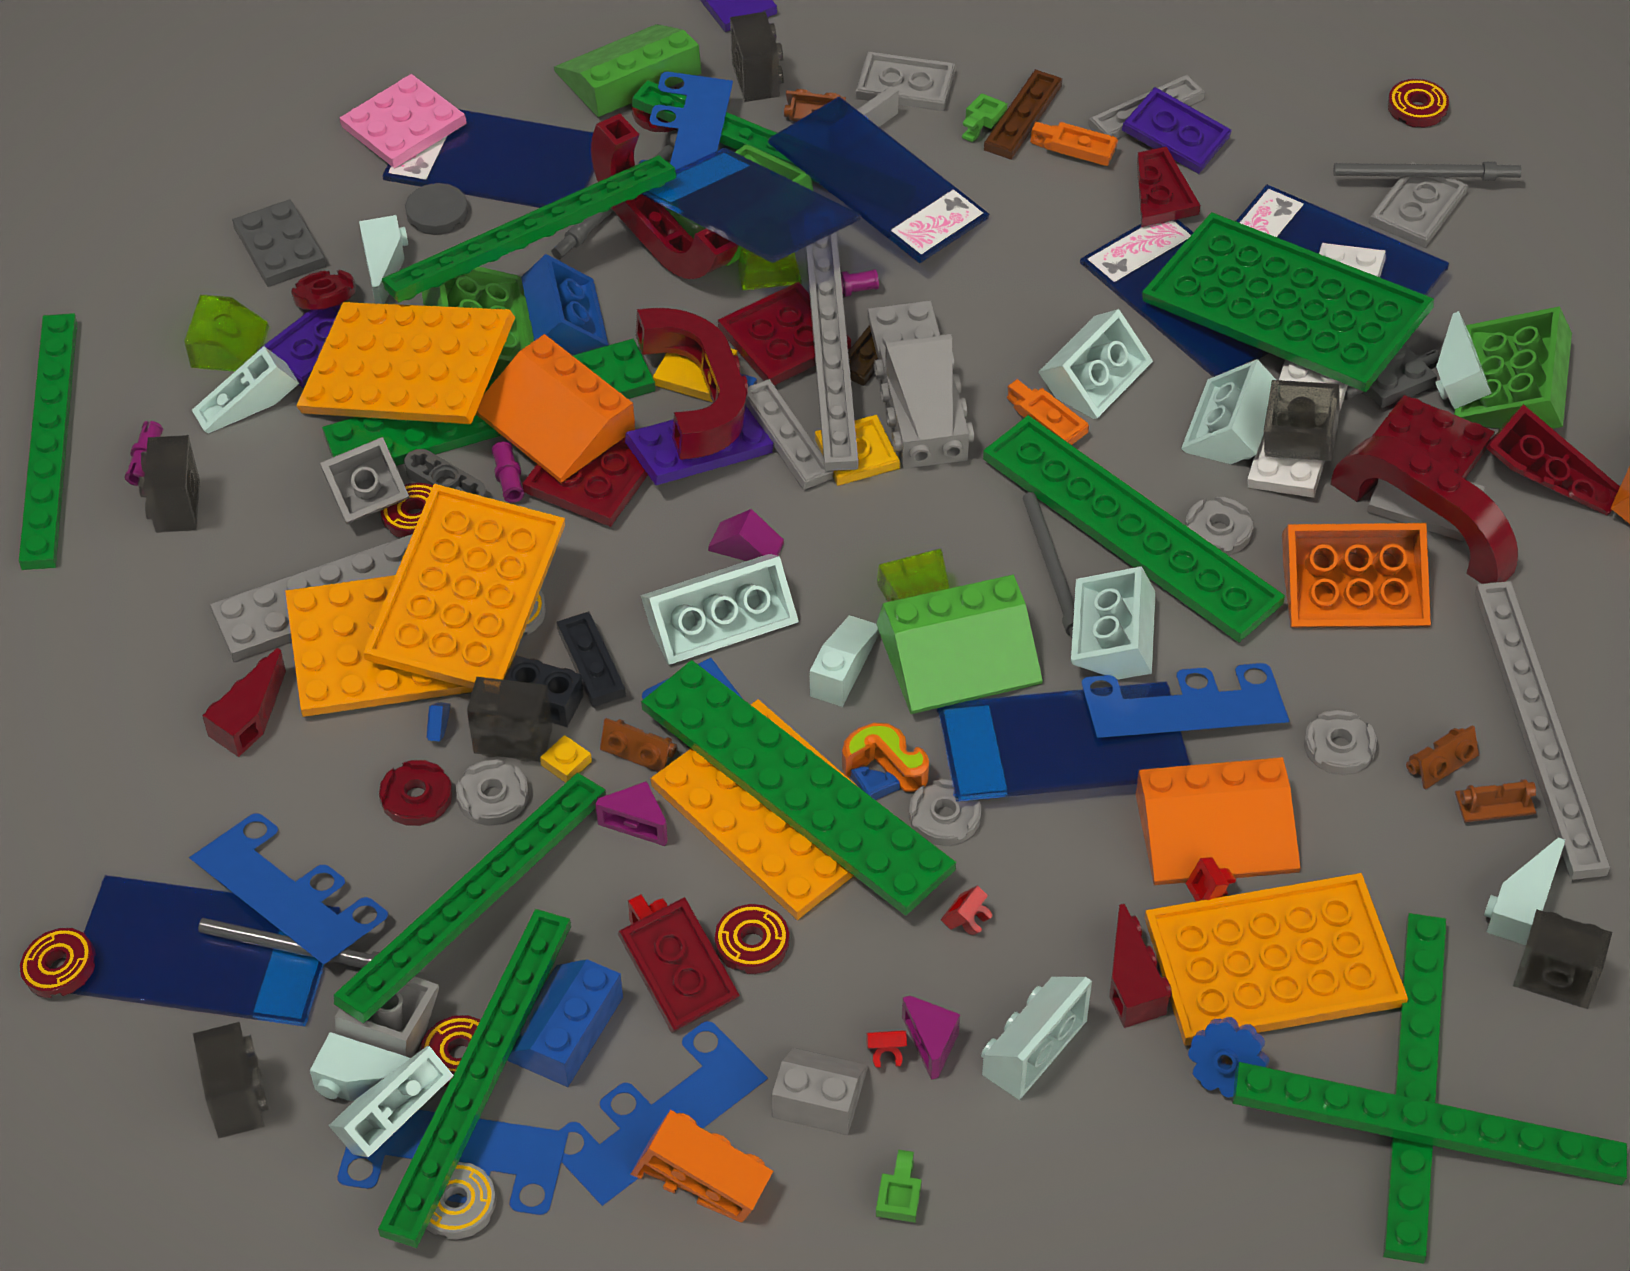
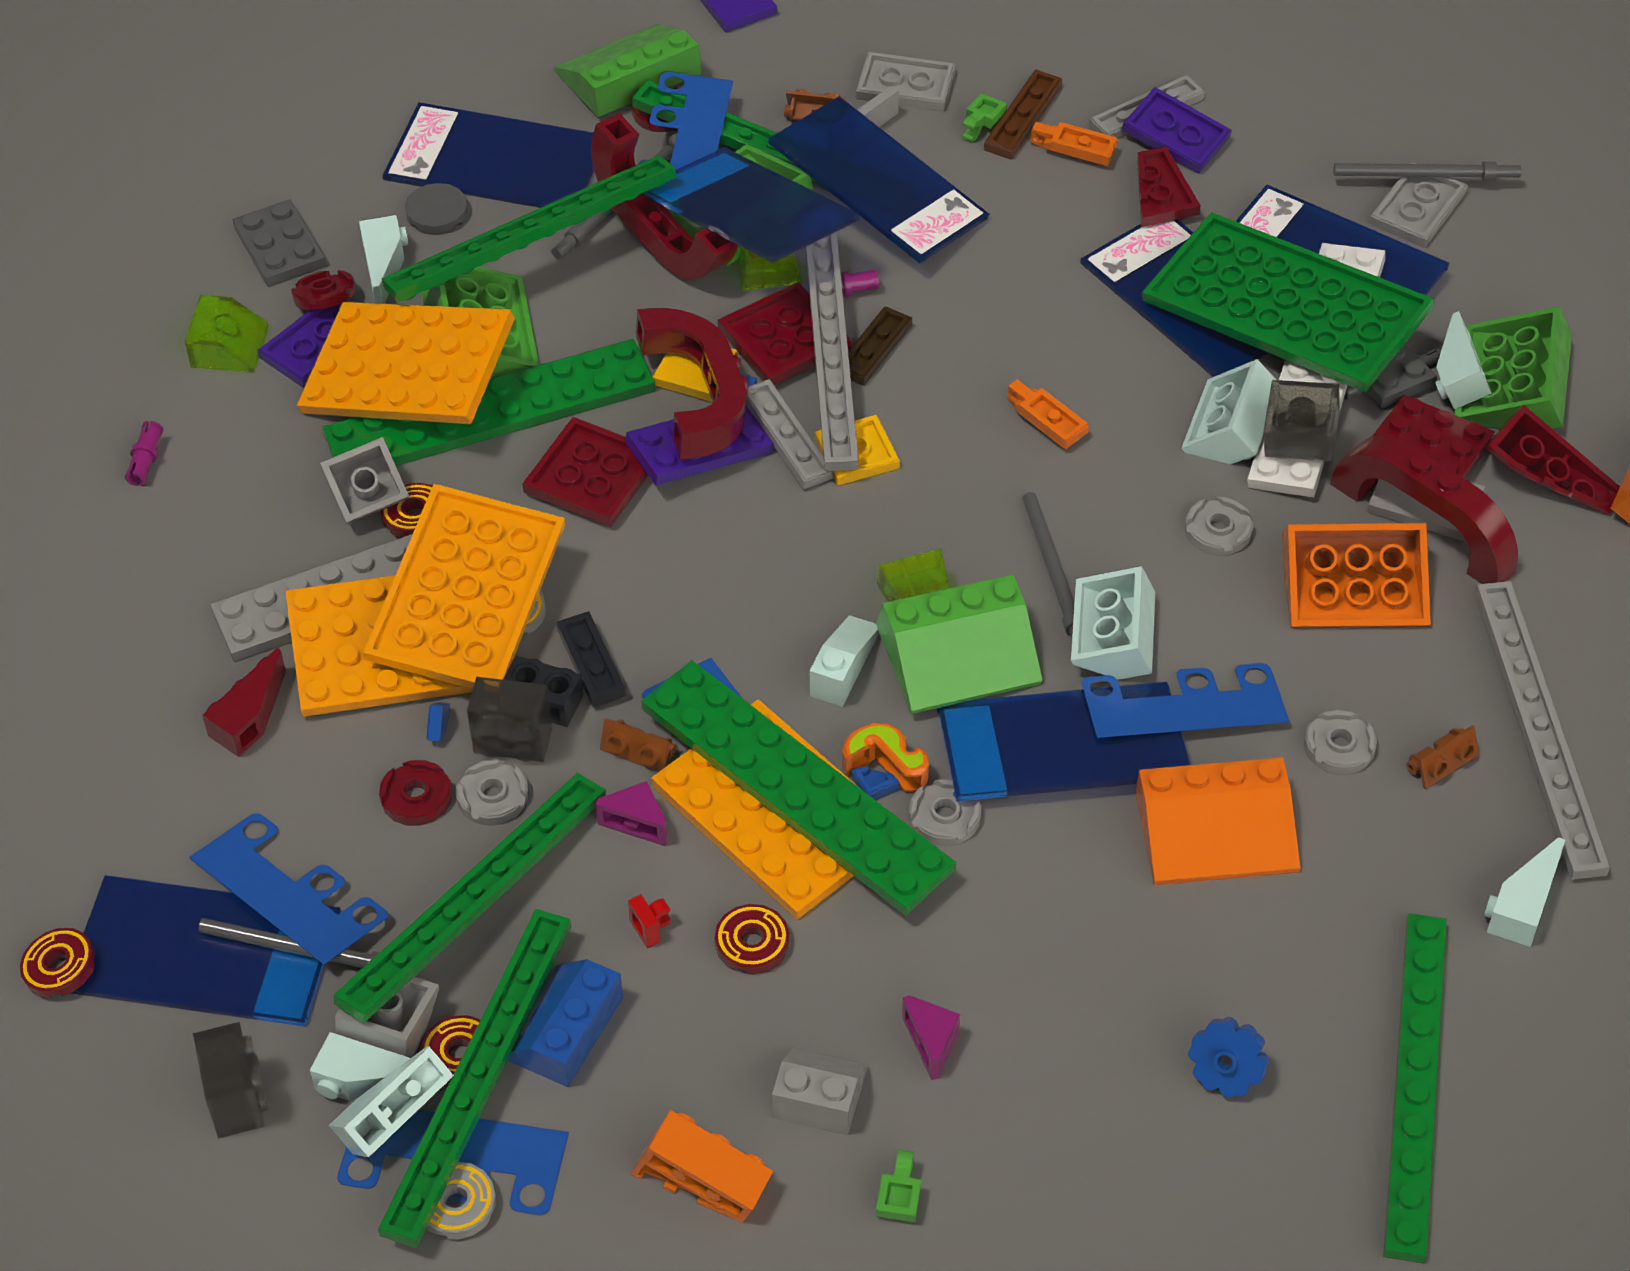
(48, 443): green plate -> none
(170, 483): clear smoke brick -> none
(250, 389): light aqua slope -> none
(403, 120): bright pink plate -> none
(439, 468): dark grey beam -> none
(507, 472): magenta pin -> none
(556, 409): orange slope -> none
(564, 306): blue slope -> none
(565, 758): yellow plate -> none
(678, 964): dark red tile -> none
(705, 1095): blue piece -> none
(720, 608): light aqua slope -> none
(745, 537): magenta slope -> none
(756, 56): clear smoke brick -> none
(884, 1042): red tile -> none
(919, 385): light grey wedge -> none
(965, 908): red tile -> none
(1037, 1034): light aqua slope -> none
(1096, 364): light aqua slope -> none
(1134, 528): green plate -> none
(1136, 984): dark red slope -> none
(1208, 880): red tile -> none
(1276, 956): light orange plate -> none
(1430, 1123): green plate -> none
(1432, 96): dark red tile -> none
(1496, 801): dark orange hinge -> none
(1562, 958): clear smoke brick -> none

